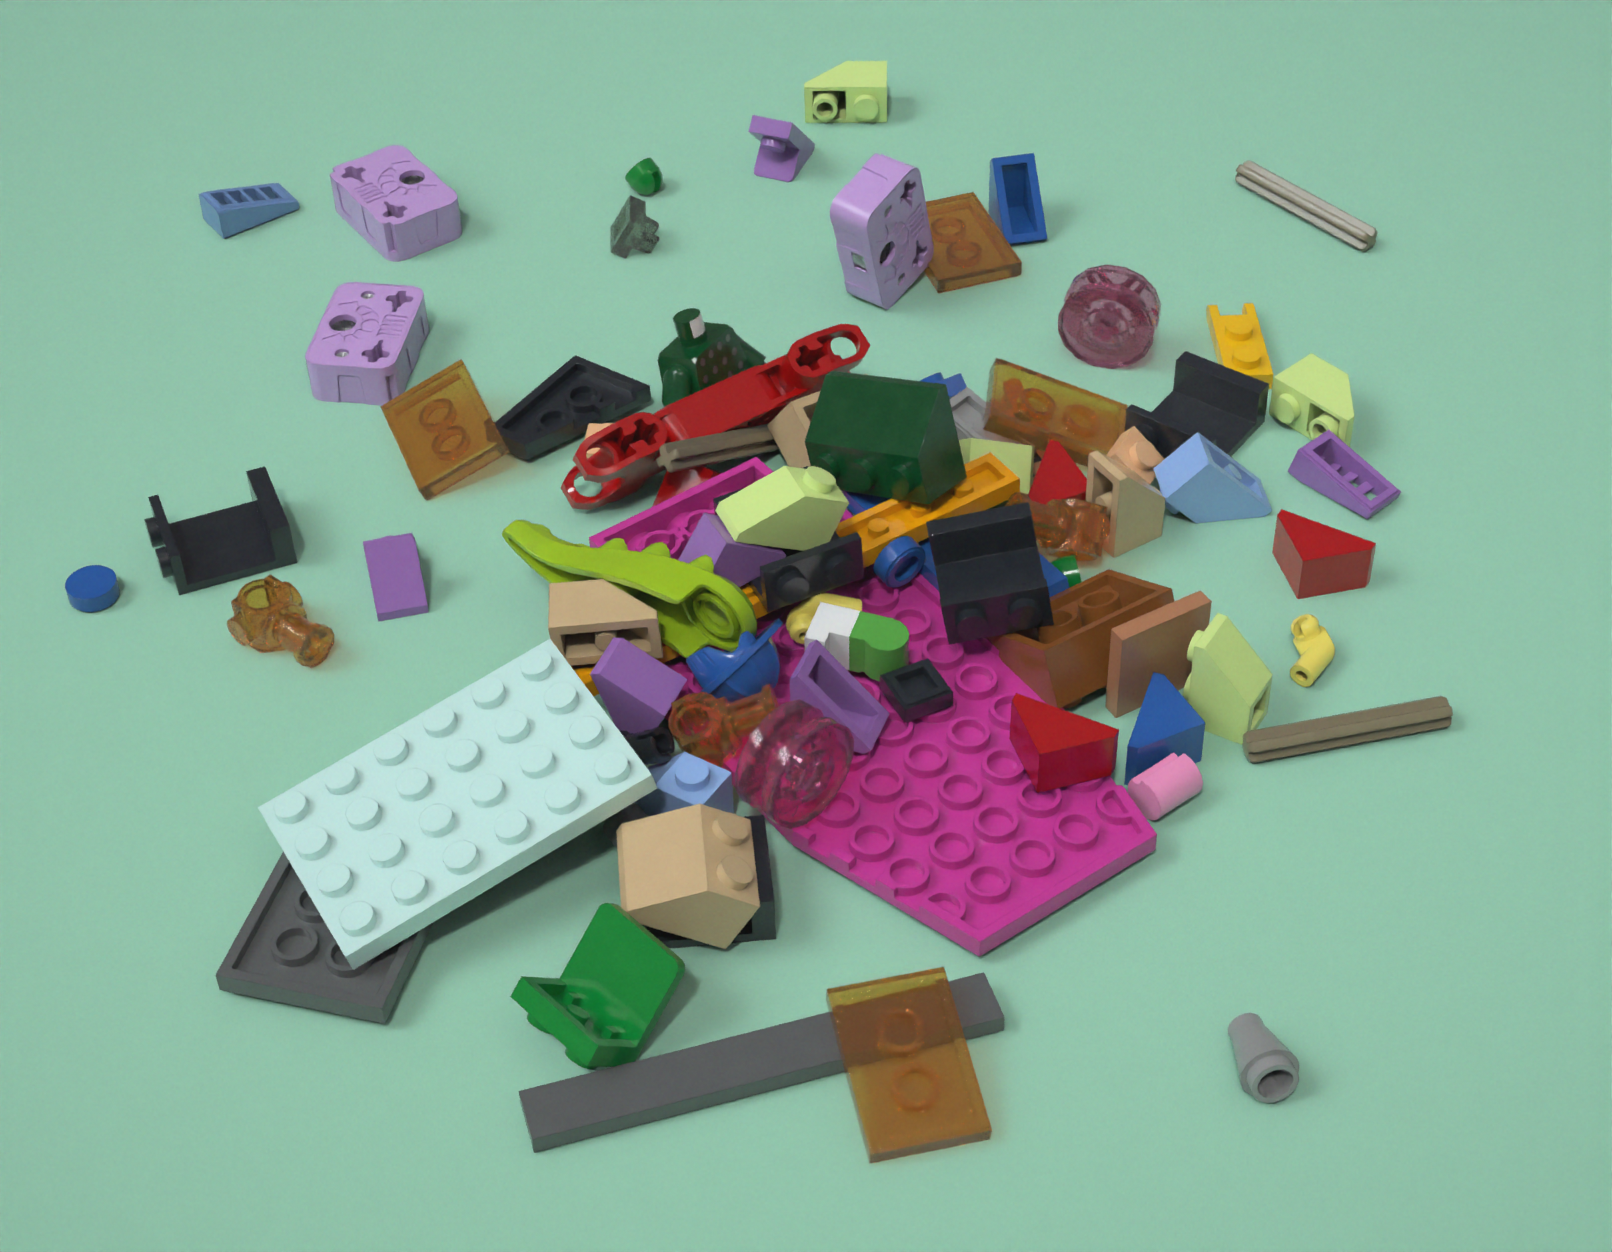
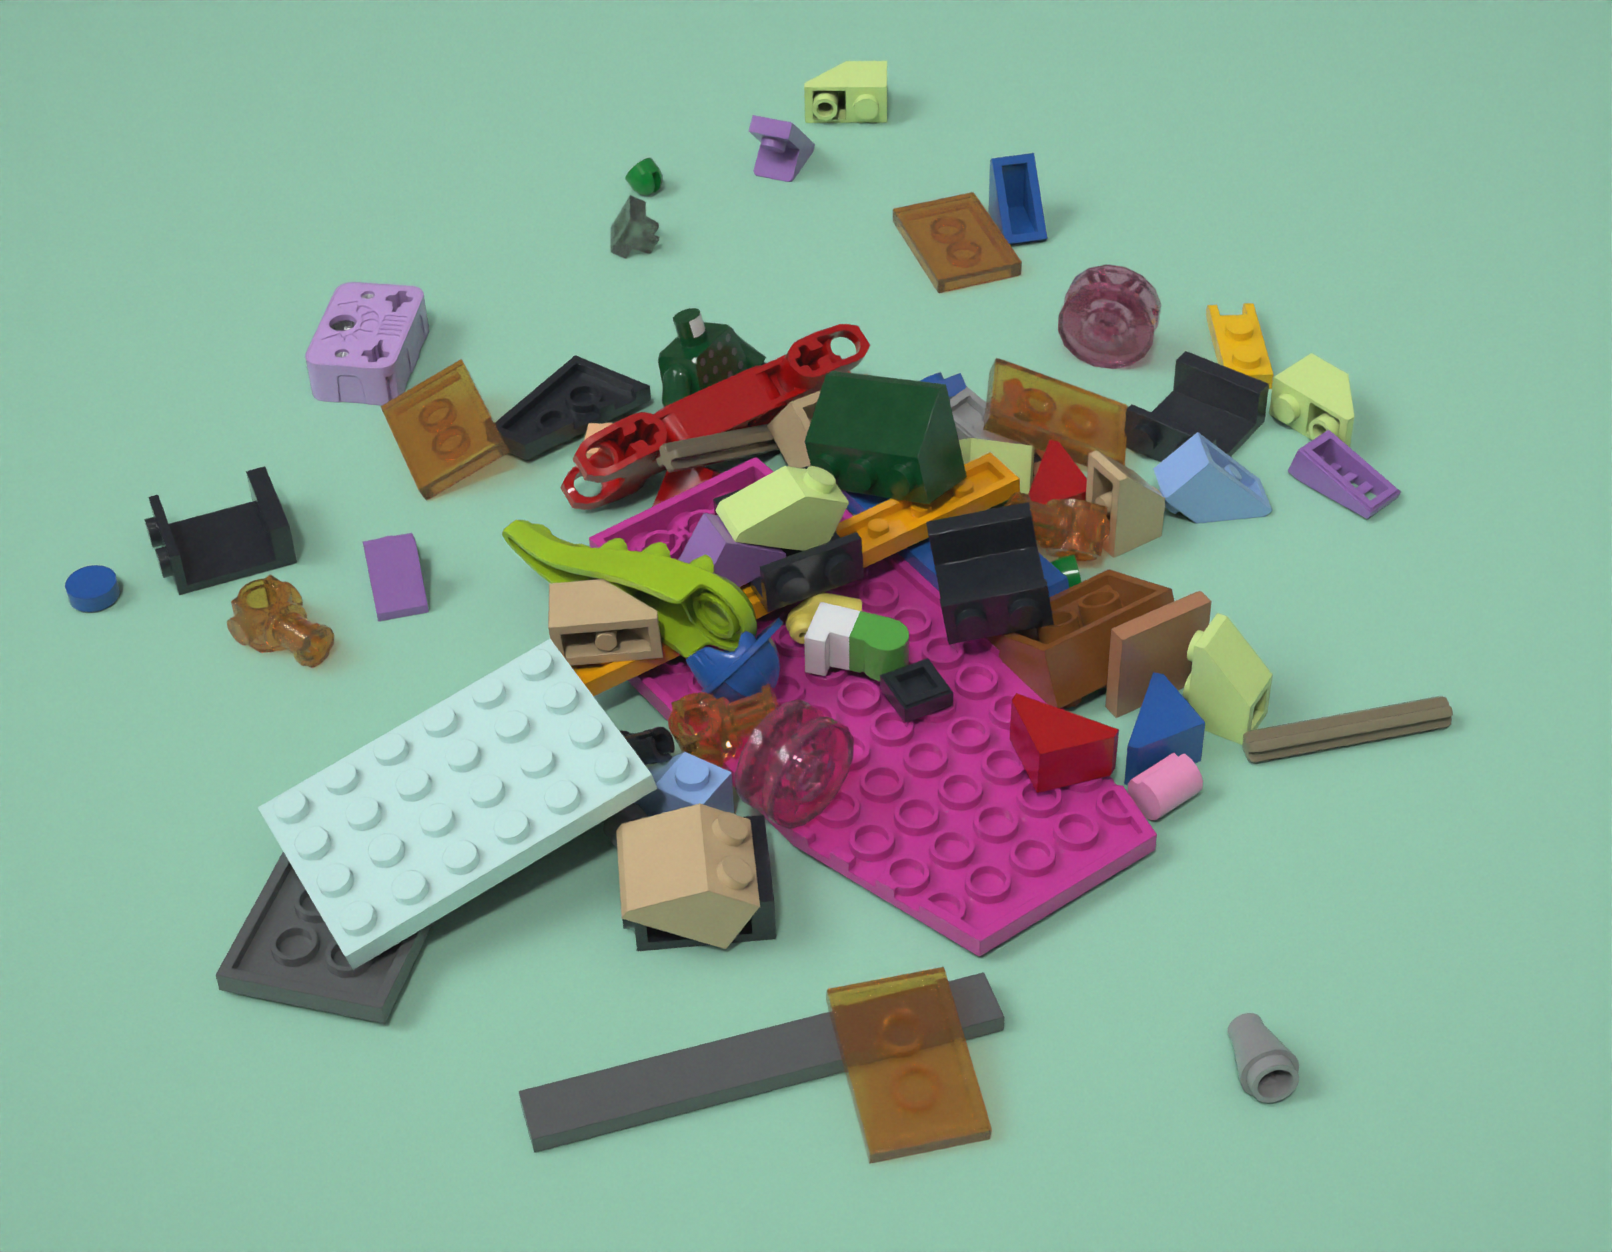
(245, 207): medium blue slope -> none
(396, 203): lavender axle -> none
(606, 993): green bracket -> none
(635, 686): medium lavender slope -> none
(838, 695): medium lavender slope -> none
(882, 230): lavender axle -> none
(899, 561): blue tile -> none
(1136, 453): light nougat plate -> none
(1306, 206): axle -> none
(1314, 648): light yellow arm -> none
(1320, 557): red slope -> none

